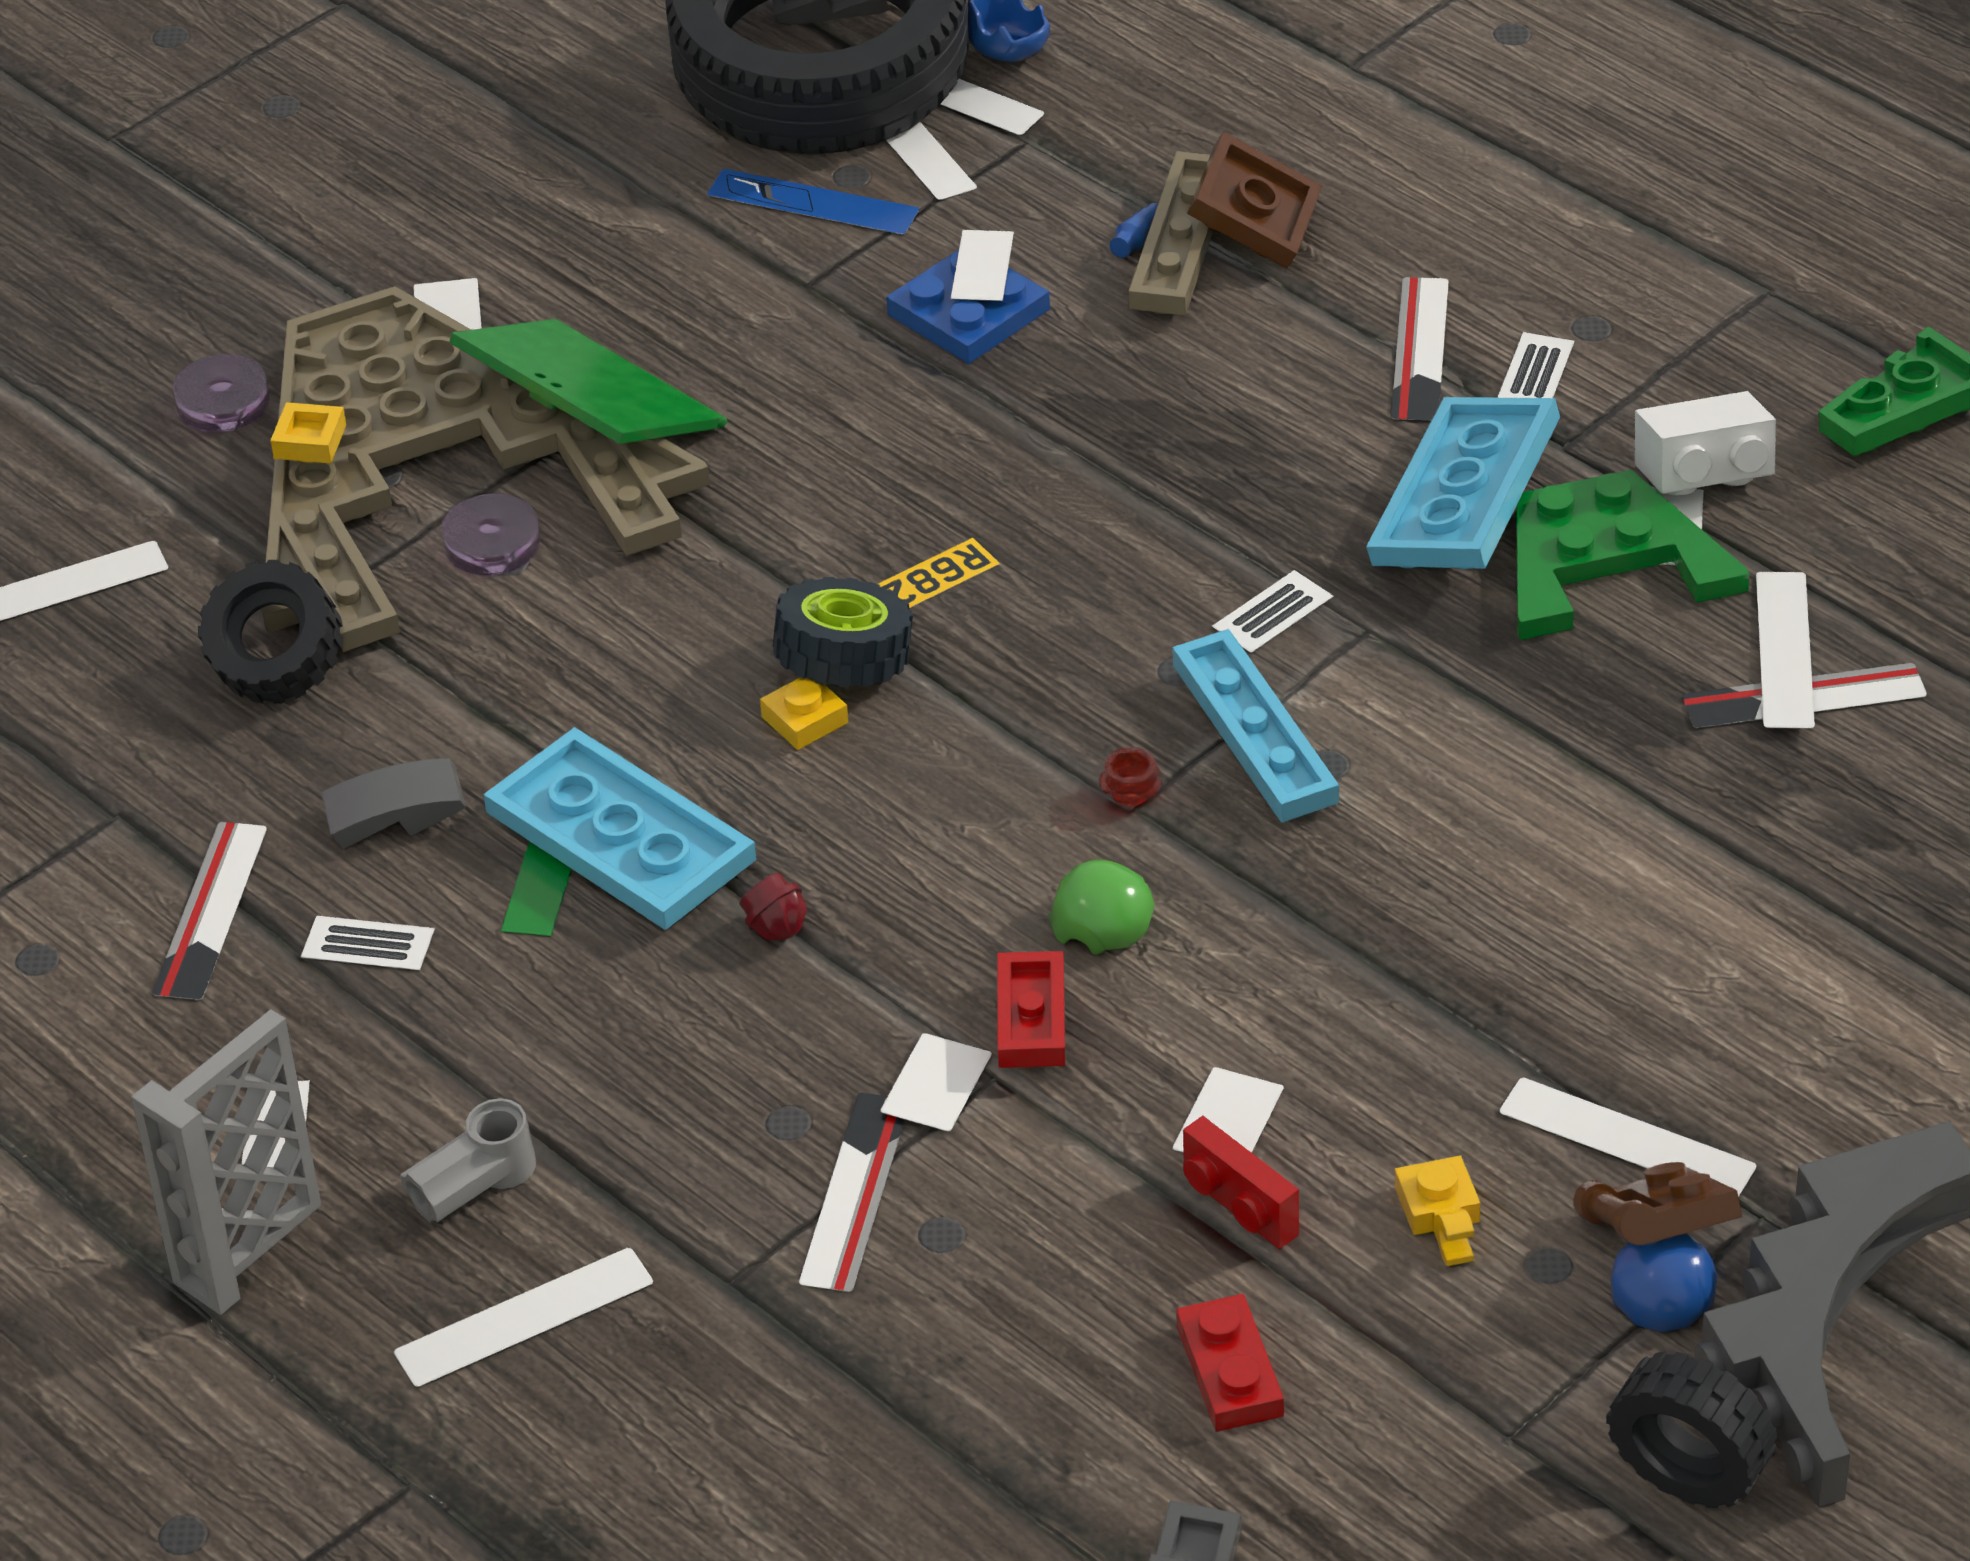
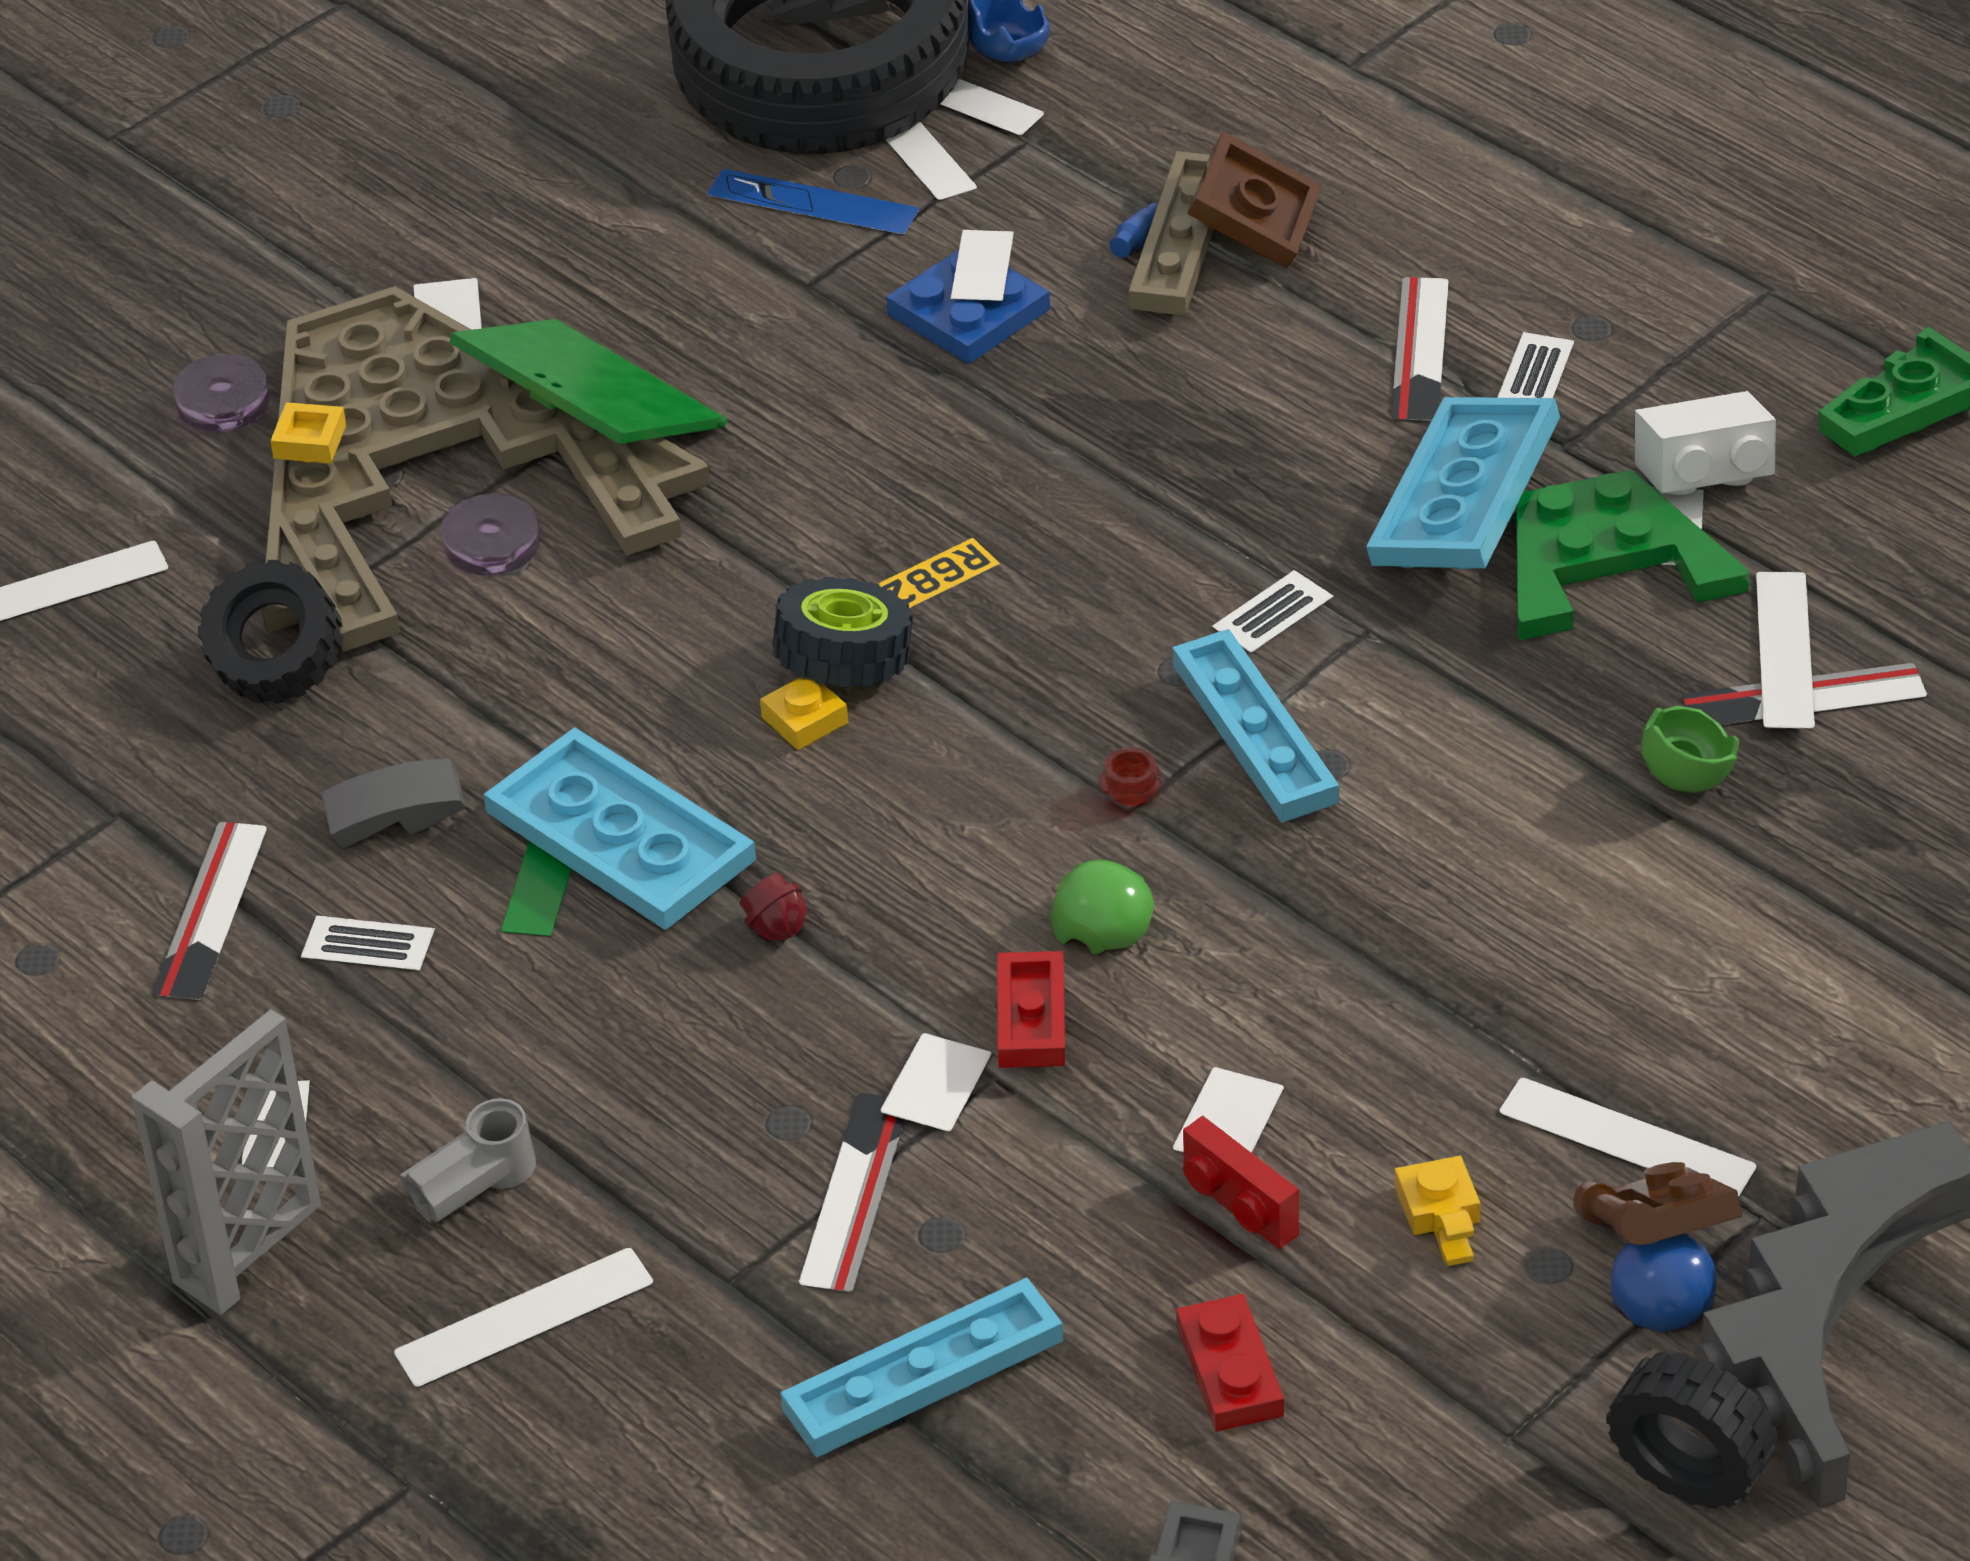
(921, 1367): none -> medium azure plate
(1687, 749): none -> bright green hair

